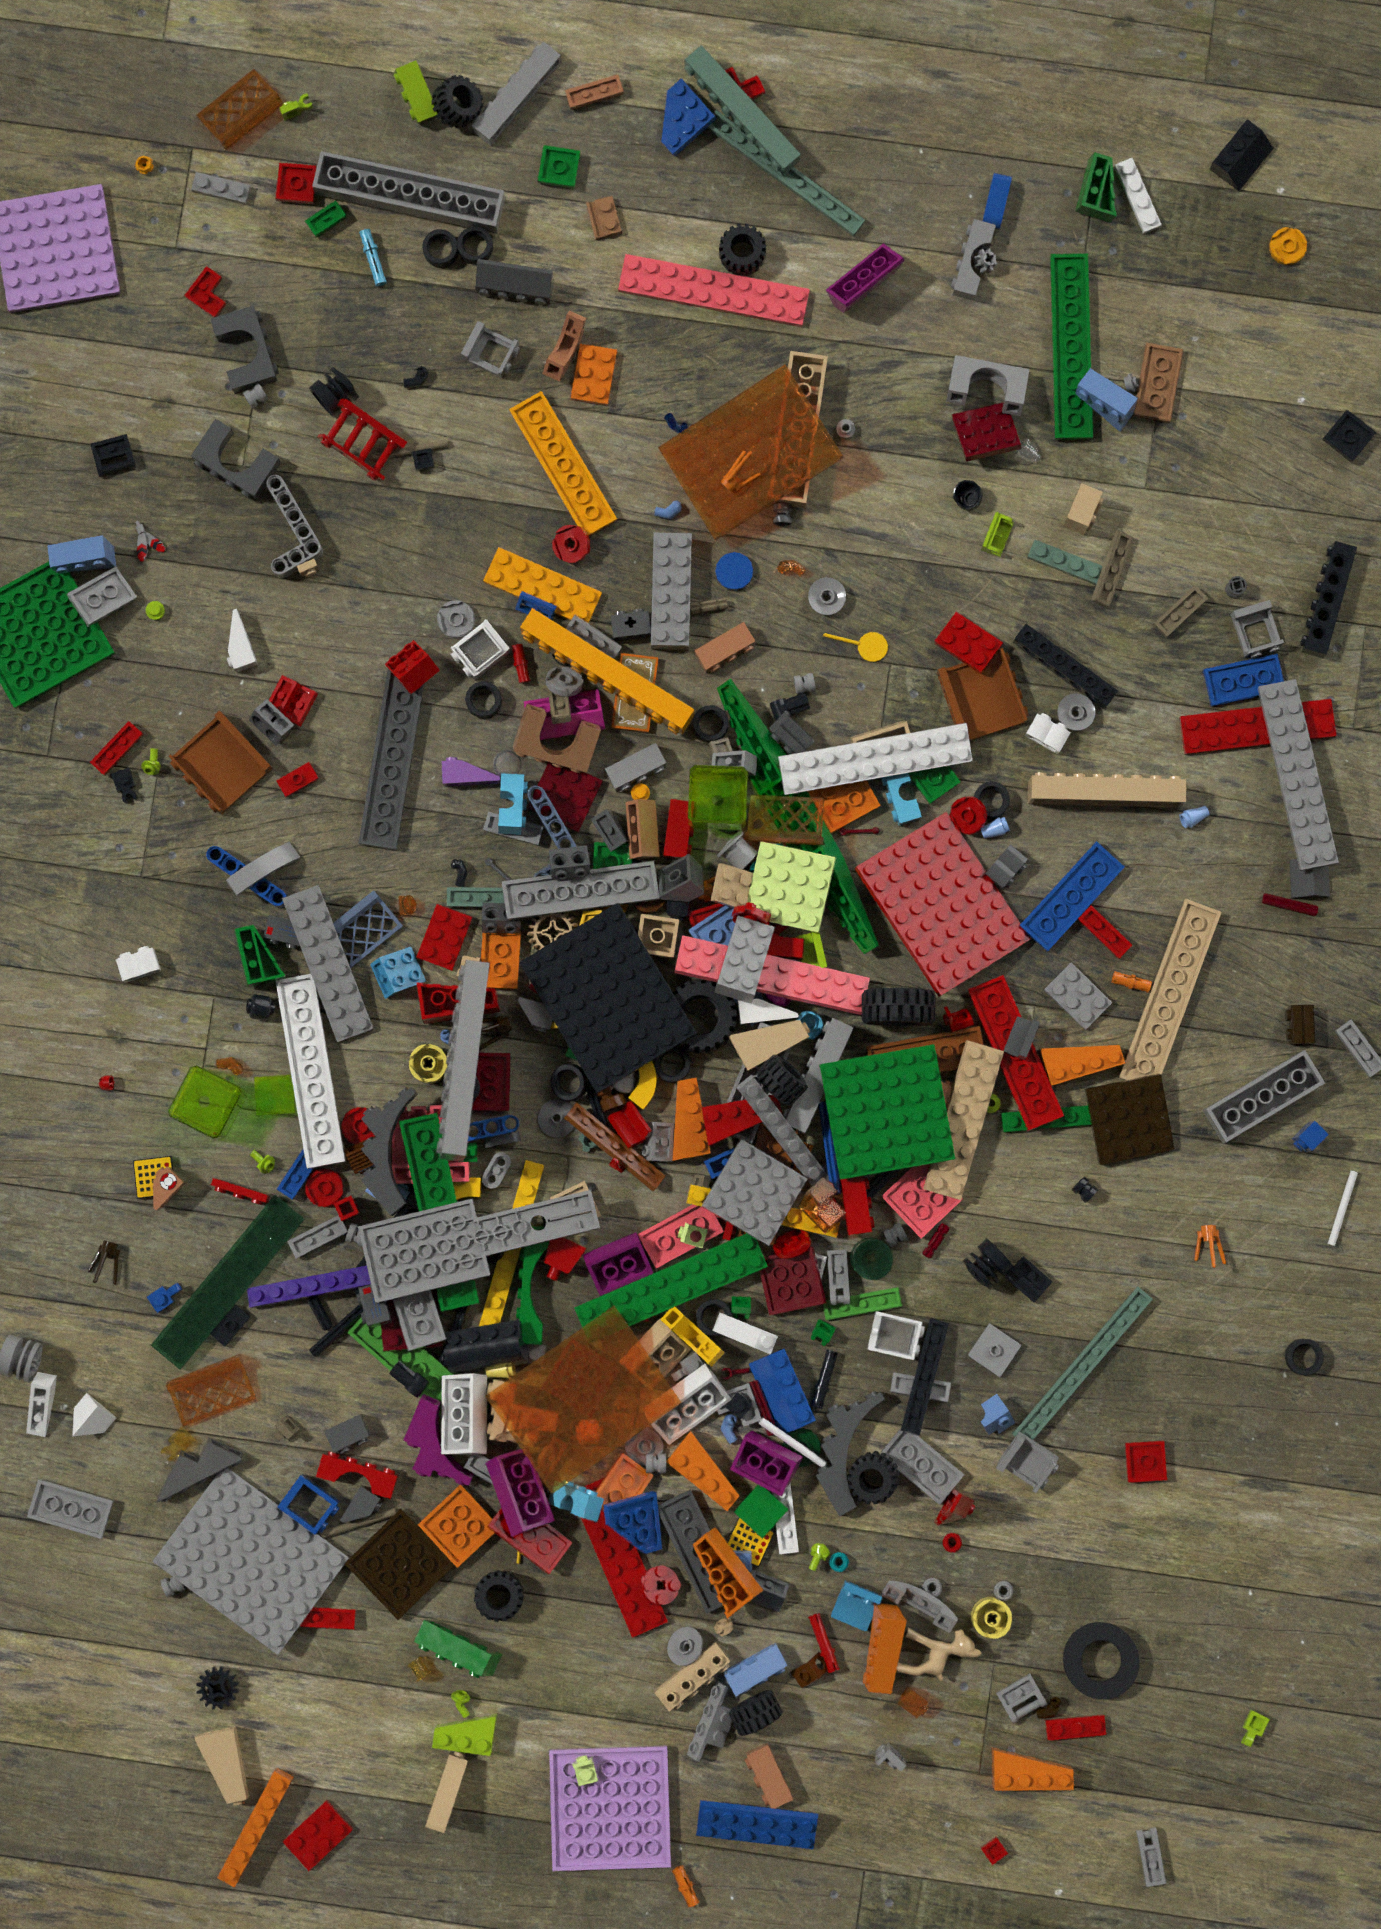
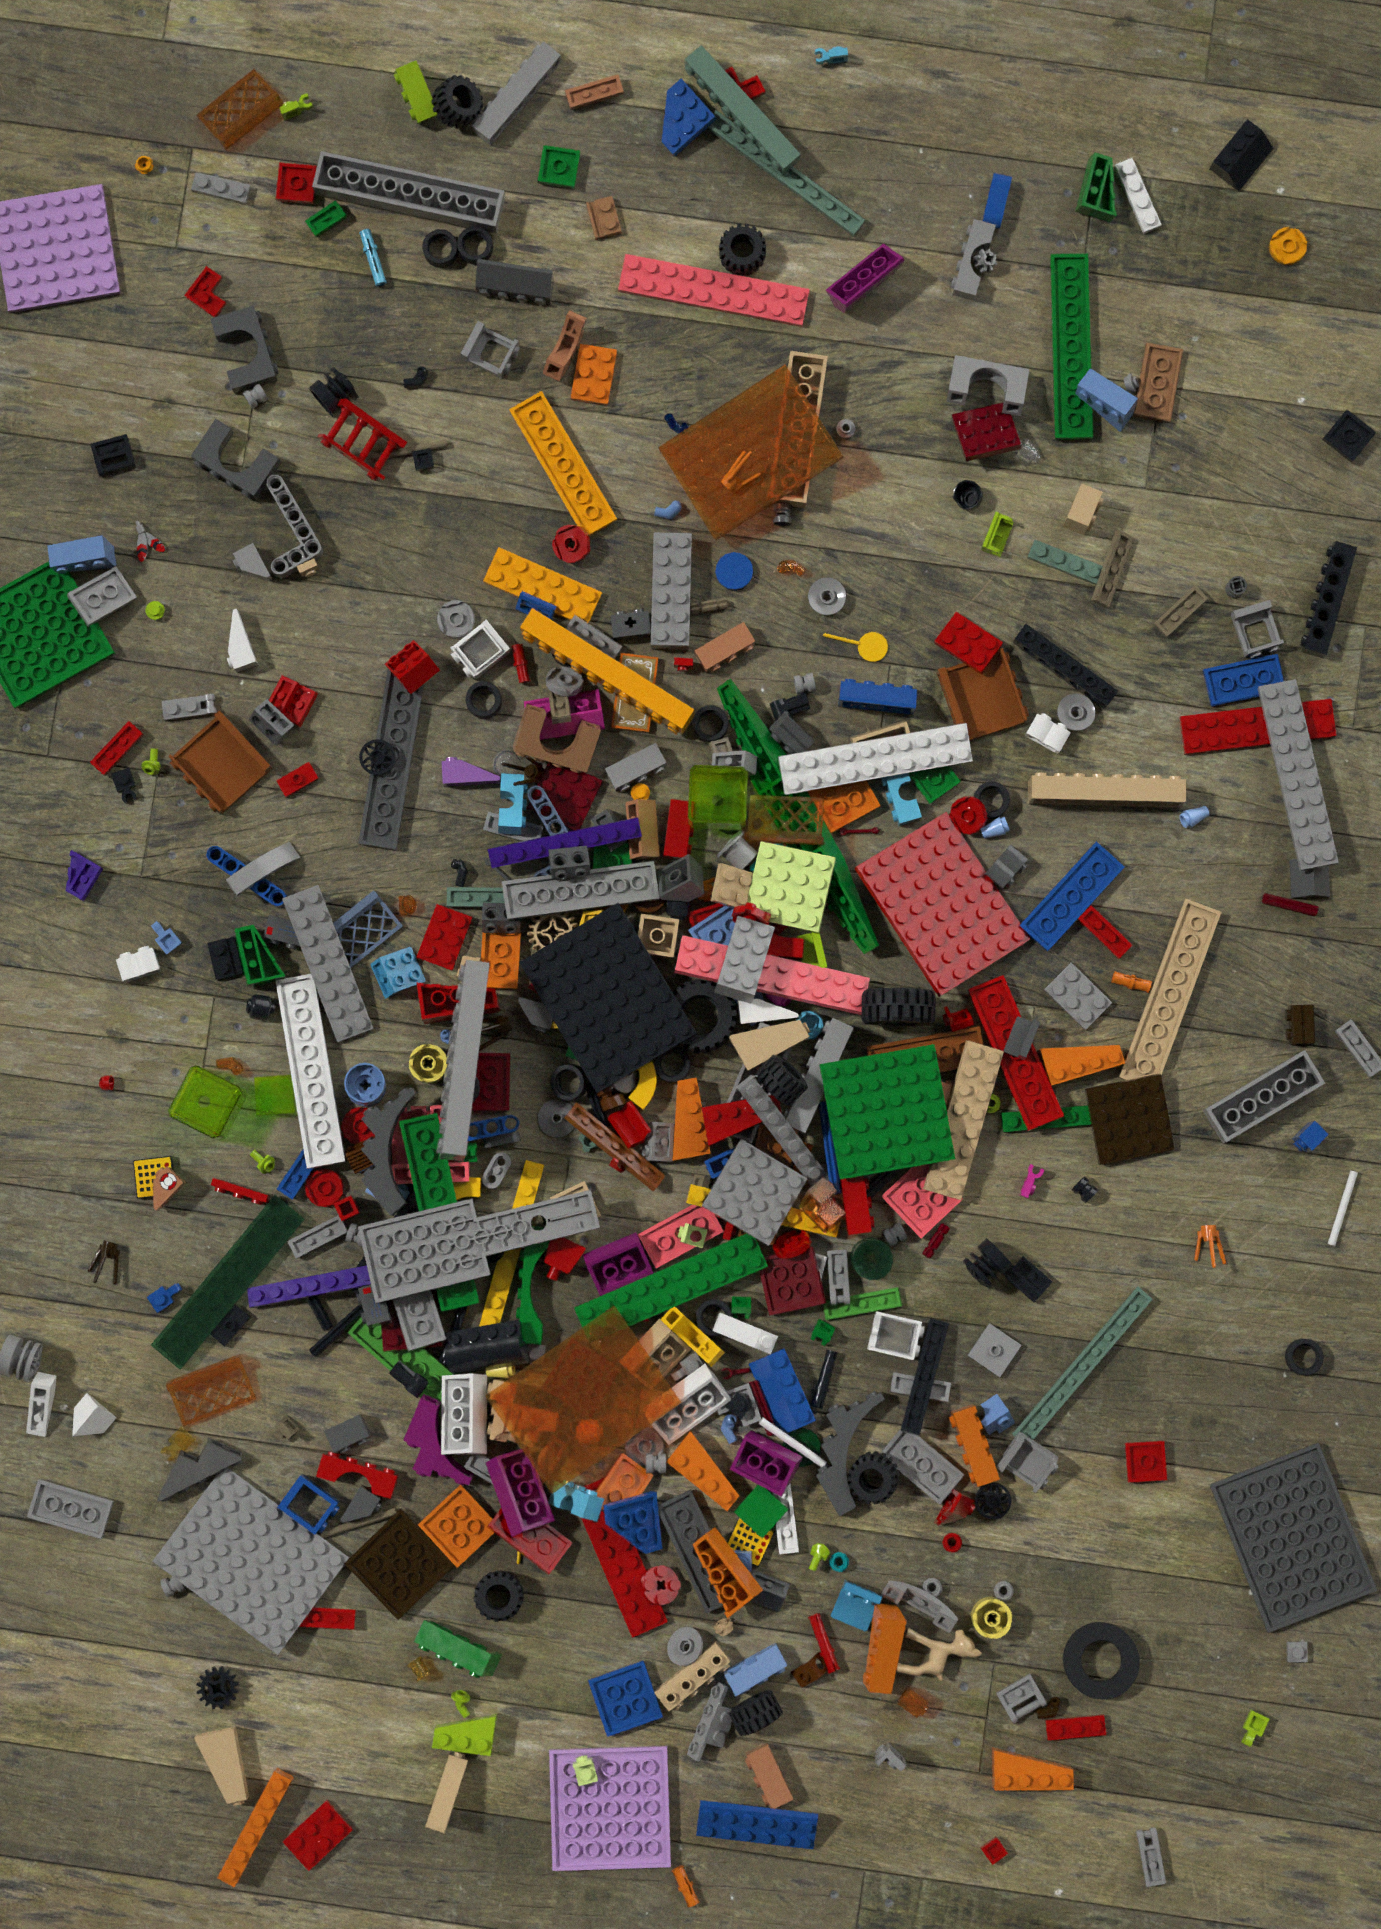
(81, 875): none -> dark purple wing
(167, 939): none -> medium blue plate
(188, 707): none -> light grey plate
(225, 958): none -> black plate
(251, 563): none -> light grey slope
(358, 1076): none -> medium blue wheel
(377, 757): none -> black wheel
(533, 771): none -> dark brown plant
(588, 837): none -> dark purple plate
(625, 1698): none -> blue plate
(683, 664): none -> red plate
(835, 55): none -> medium azure plate
(877, 697): none -> blue slope
(974, 1445): none -> orange wedge
(993, 1500): none -> black wheel
(1028, 1187): none -> dark pink plate
(1293, 1537): none -> dark grey plate
(1297, 1651): none -> light grey plate

